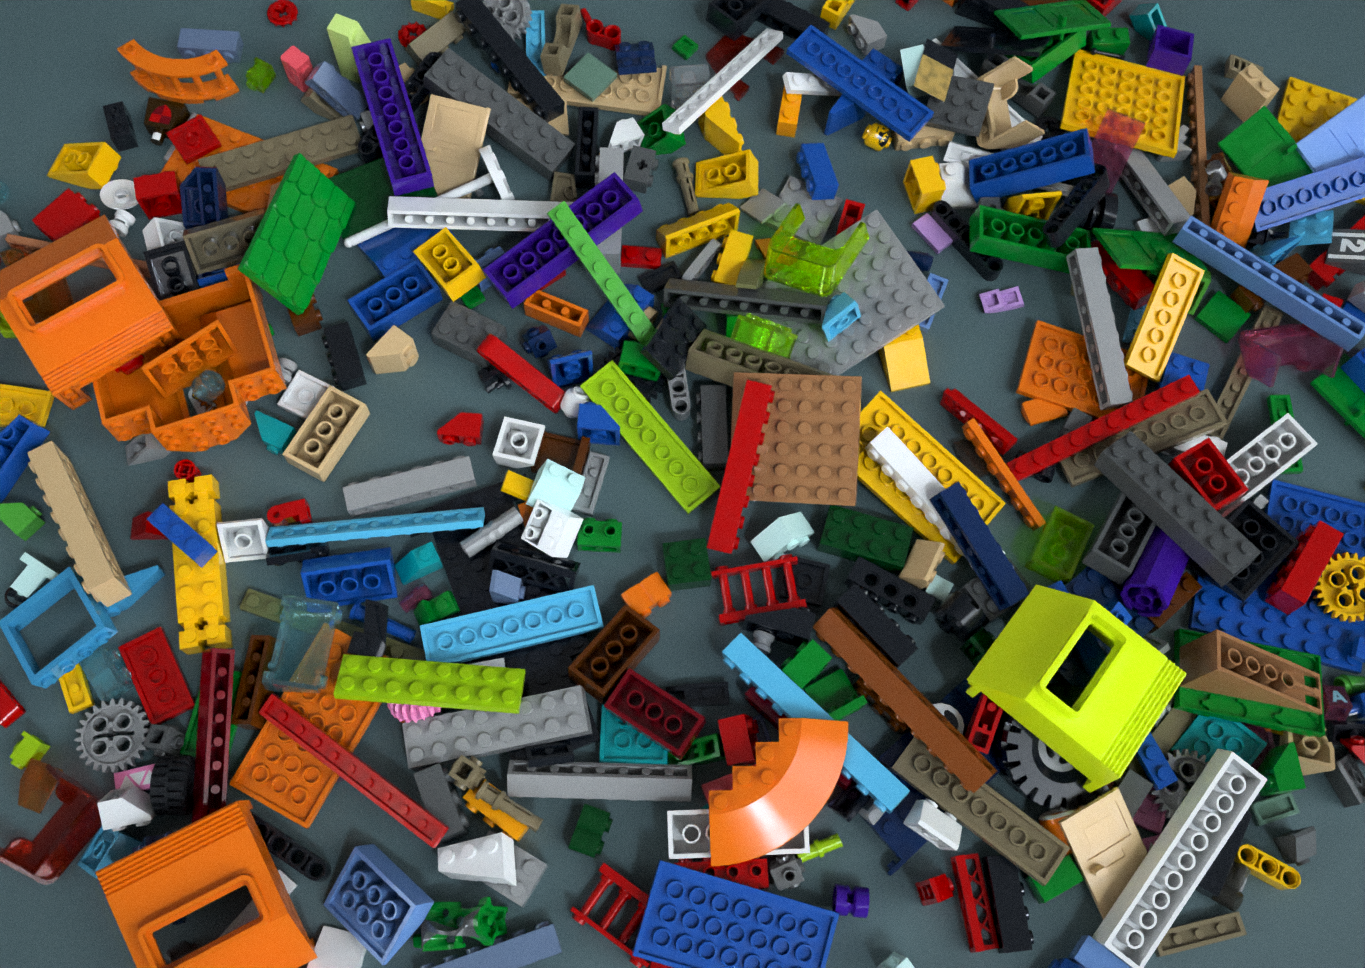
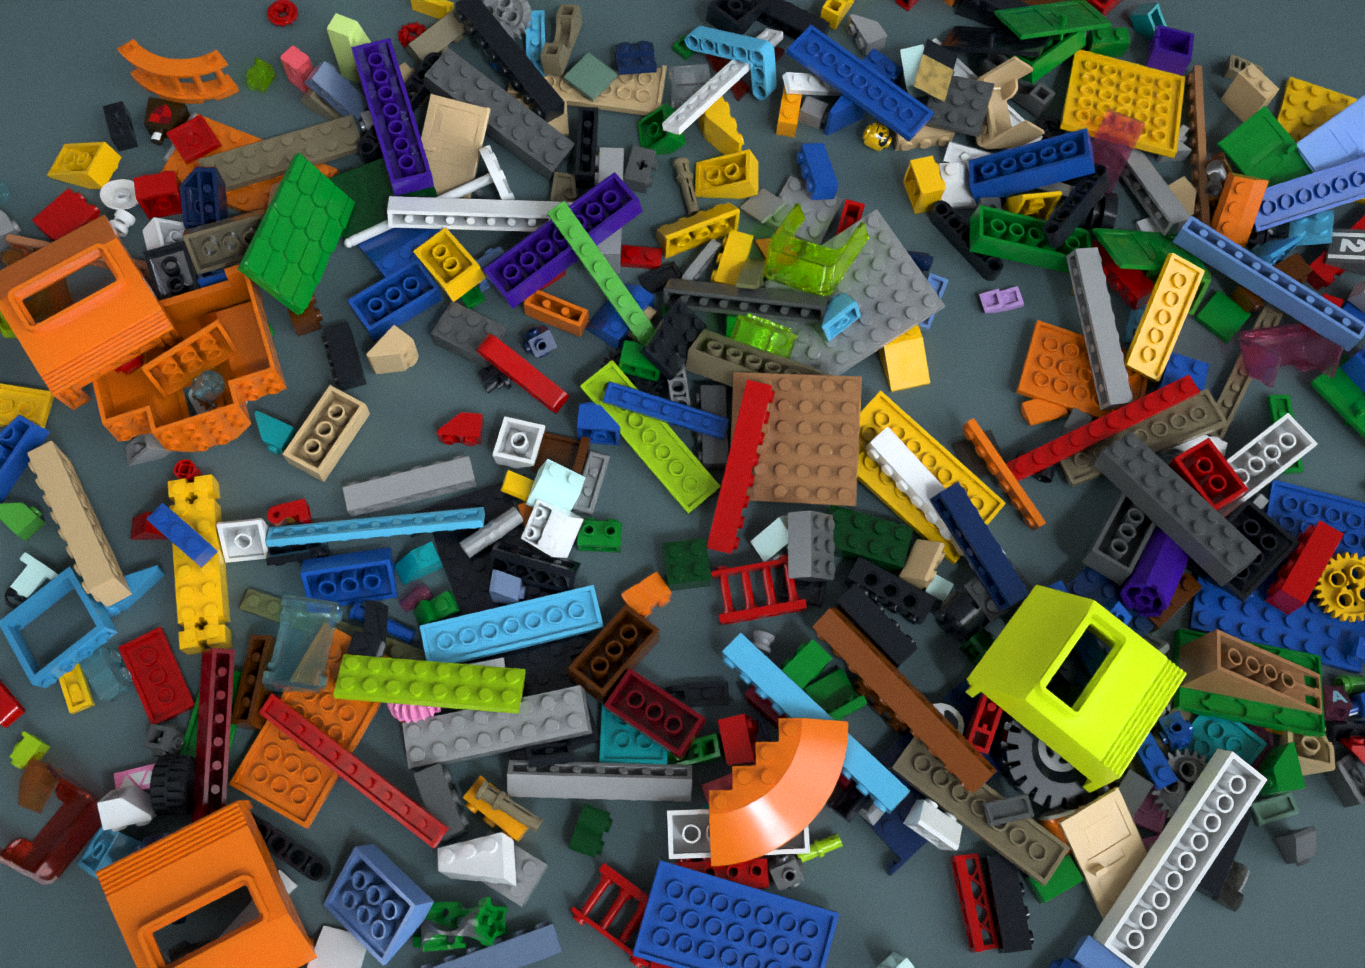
(114, 755): light grey gear -> none
(200, 42): sand blue brick -> none
(287, 367): light grey wheel -> none
(302, 394): white plate -> none
(460, 771): dark tan brick -> none
(571, 368): blue slope -> none
(571, 401): white head -> none
(601, 36): red beam -> none
(626, 135): white slope -> none
(666, 410): none -> blue tile
(741, 48): none -> medium azure beam
(786, 625): black slope -> none
(811, 546): none -> dark grey brick
(813, 112): none -> light grey brick
(858, 897): dark purple wheel -> none
(932, 233): lavender tile -> none
(935, 889): red slope -> none
(966, 410): red fence -> none
(1008, 810): none -> dark grey tile
(1059, 545): clear neon green brick -> none
(1093, 51): black hinge -> none
(1175, 730): none -> blue brick
(1201, 933): dark tan plate -> none
(1275, 868): yellow beam -> none

